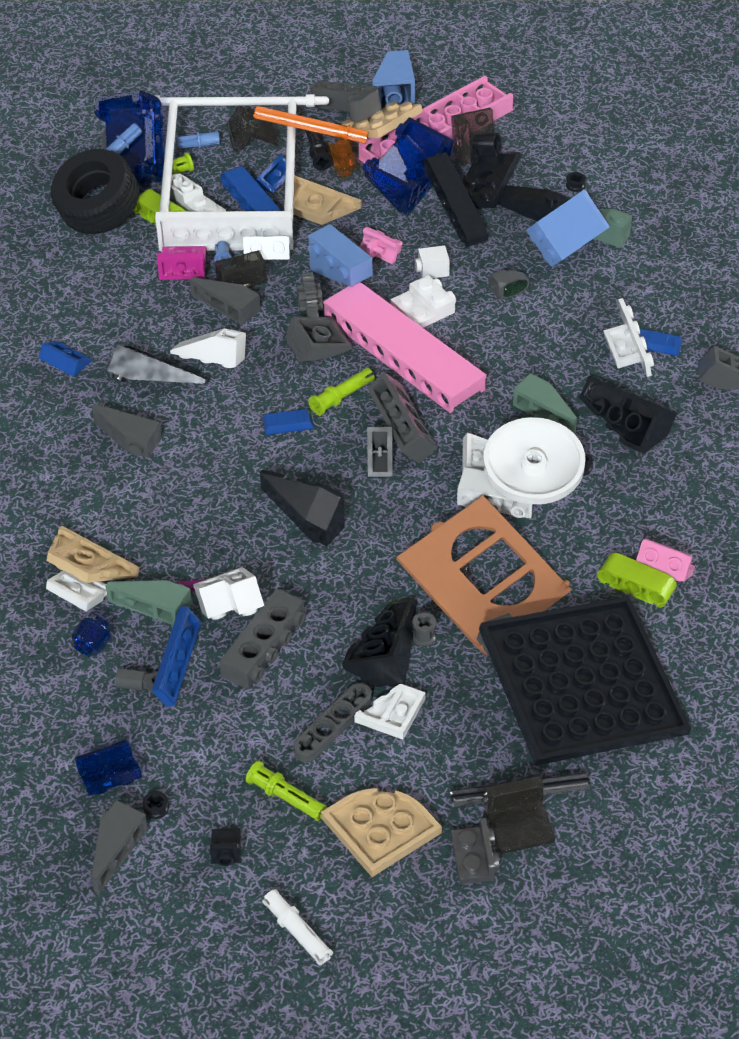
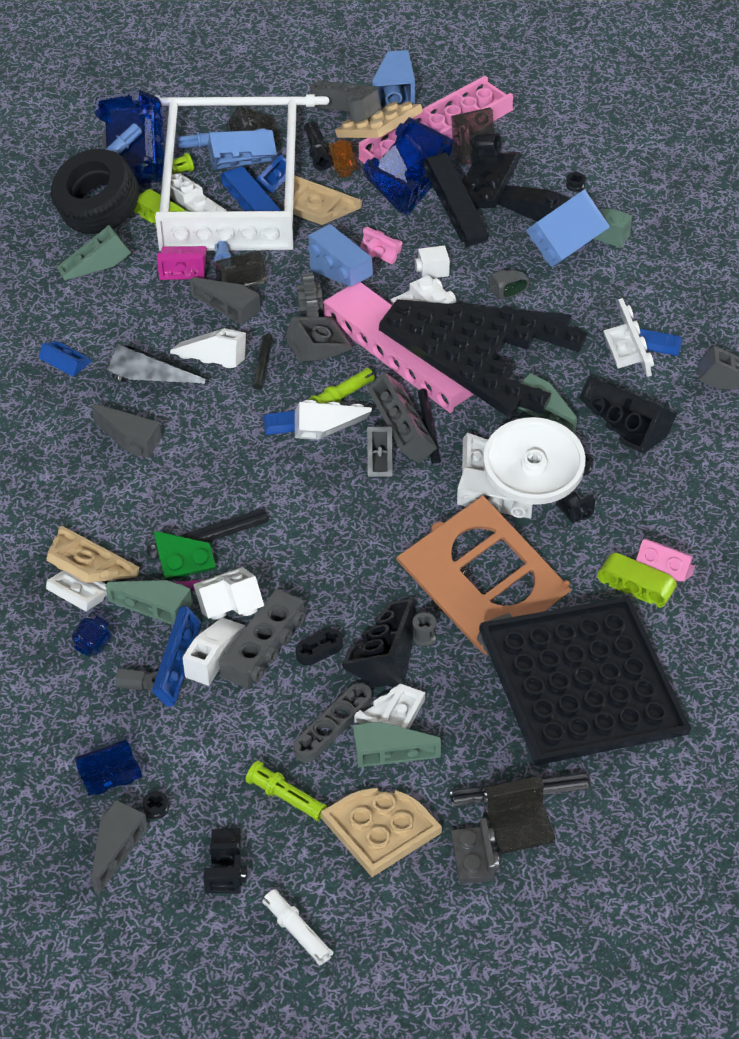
(98, 254): none -> sand green slope
(183, 556): none -> green wing
(208, 648): none -> white slope
(220, 529): none -> black axle
(225, 879): none -> black bracket
(241, 148): none -> medium blue wedge
(262, 362): none -> pearl dark grey bar
(270, 247): white bracket -> none
(311, 124): orange axle -> none
(312, 508): black wedge -> none
(319, 647): none -> black beam
(321, 420): none -> white slope
(387, 744): none -> sand green slope
(428, 422): none -> black bar
(467, 339): none -> black wing
(575, 508): none -> black bracket

